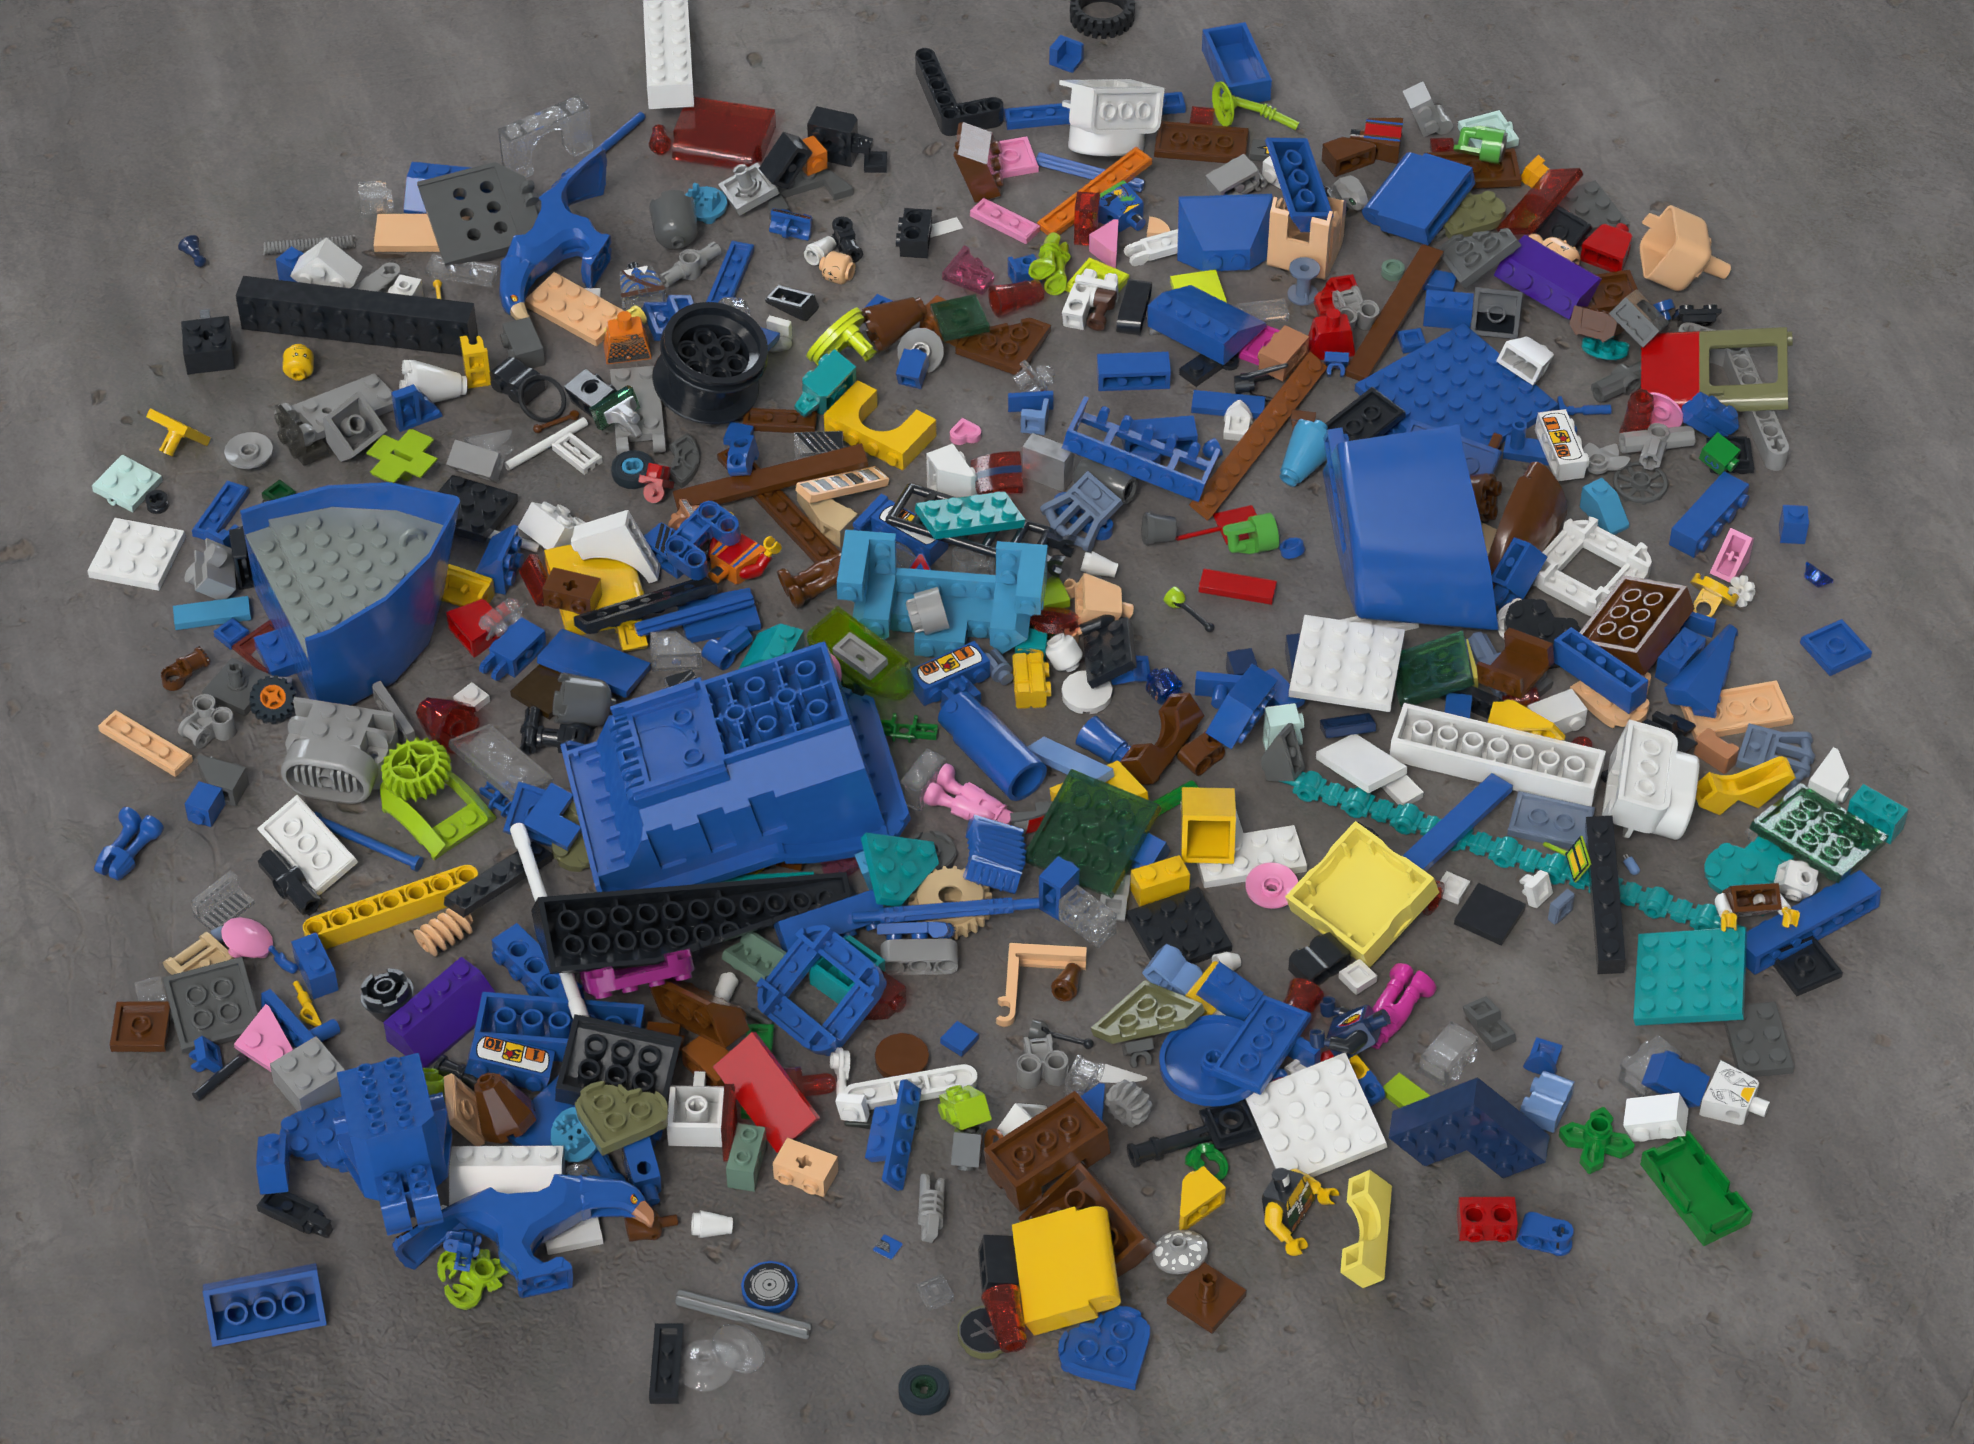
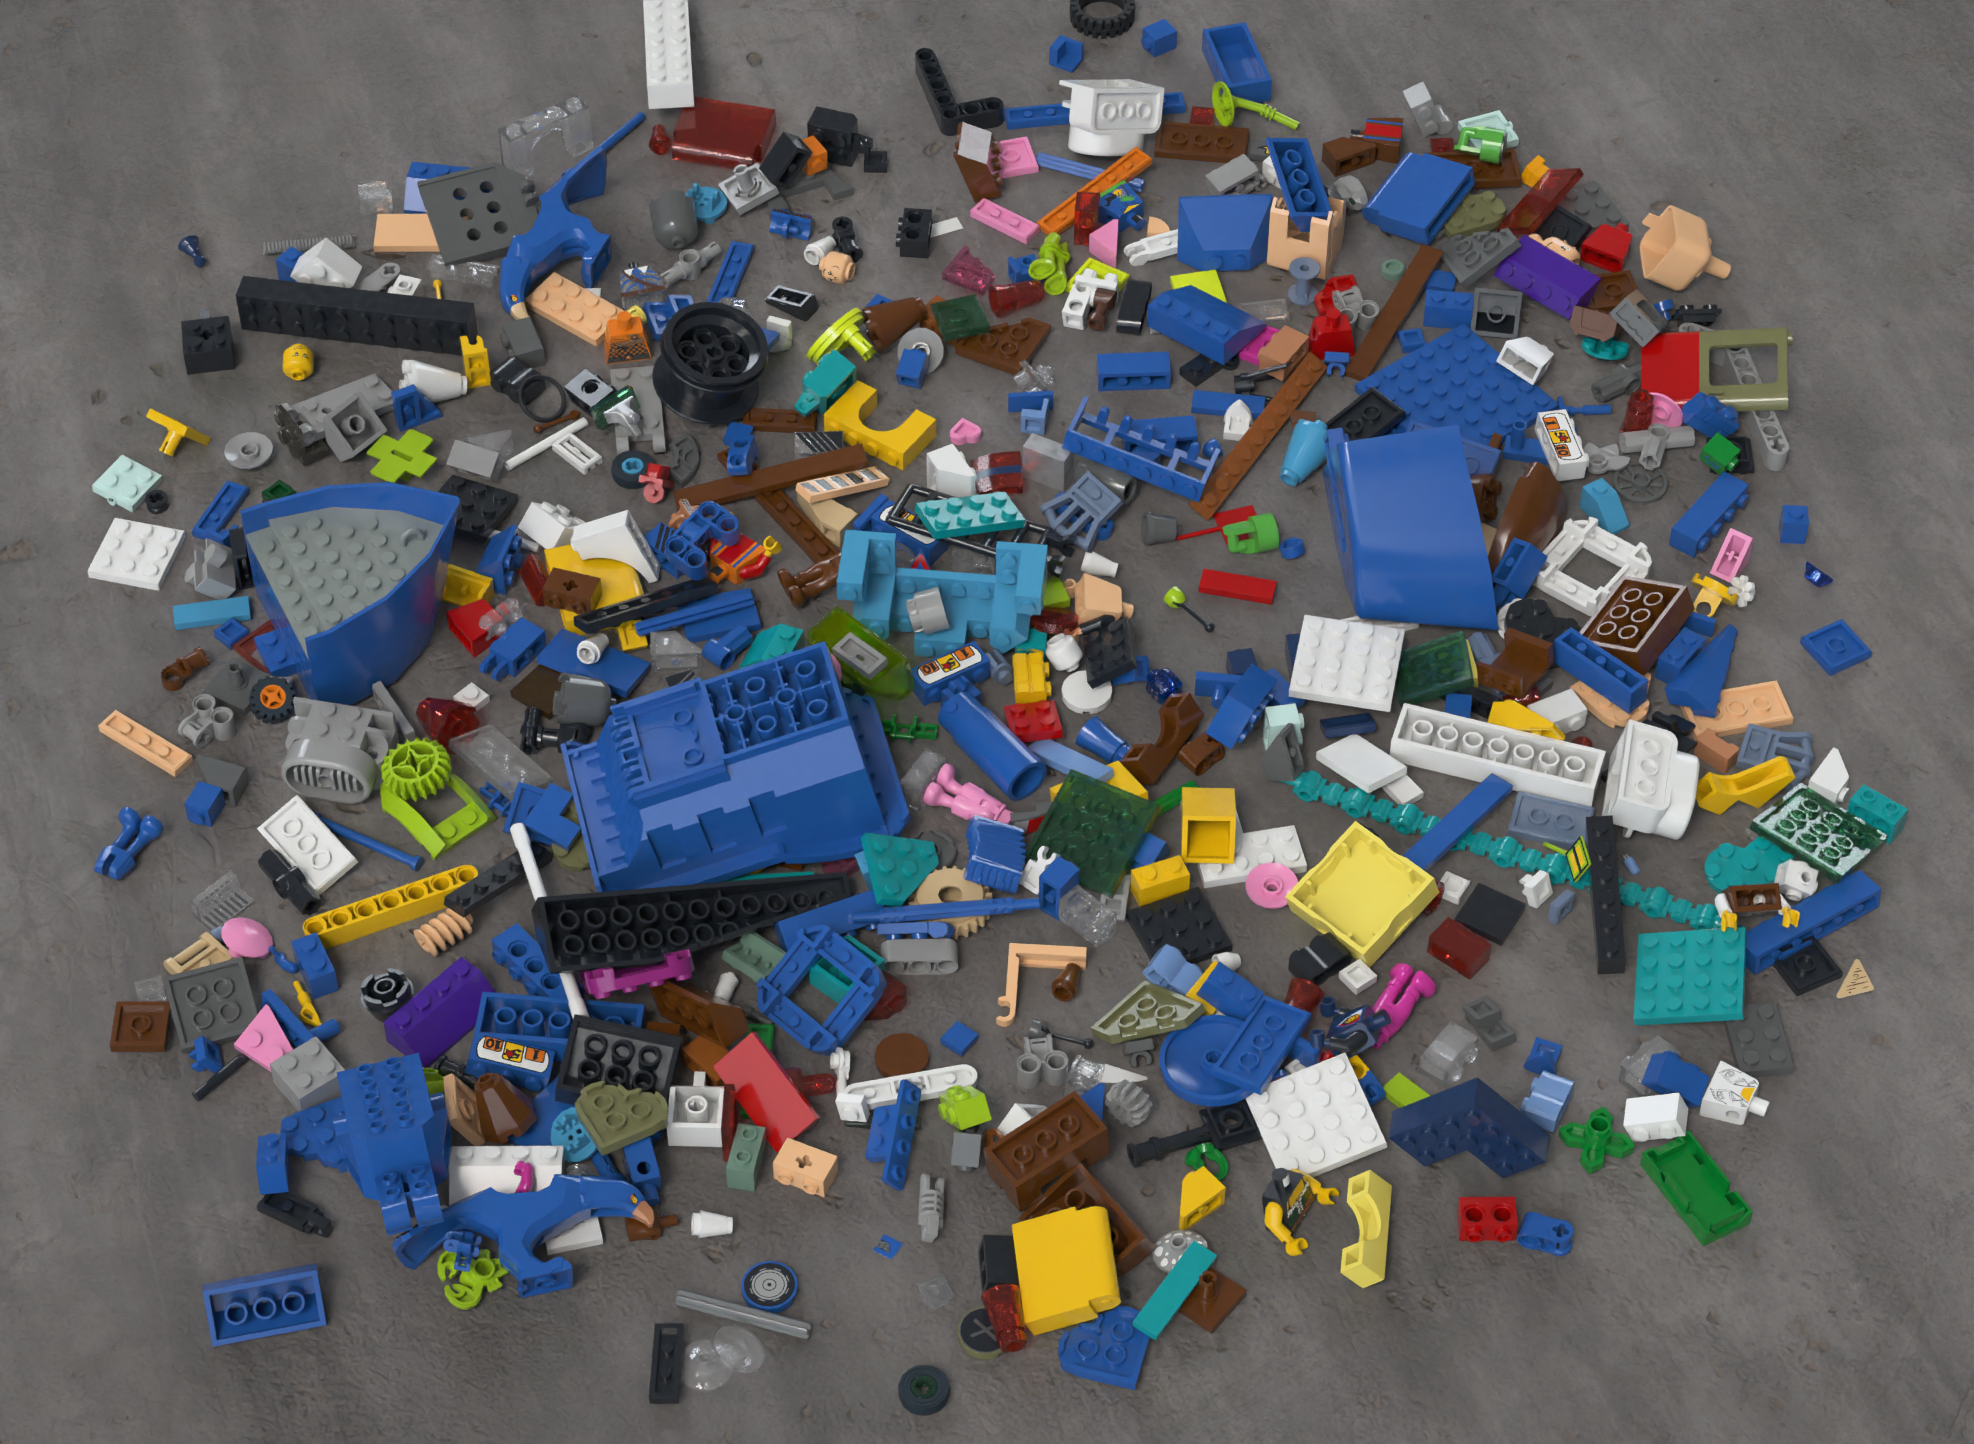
(526, 1171): none -> dark pink arm
(592, 648): none -> white cone
(1033, 720): none -> red plate
(1033, 869): none -> white plate
(1159, 38): none -> blue brick
(1174, 1290): none -> teal tile
(1459, 948): none -> clear red brick
(1855, 981): none -> tan sticker

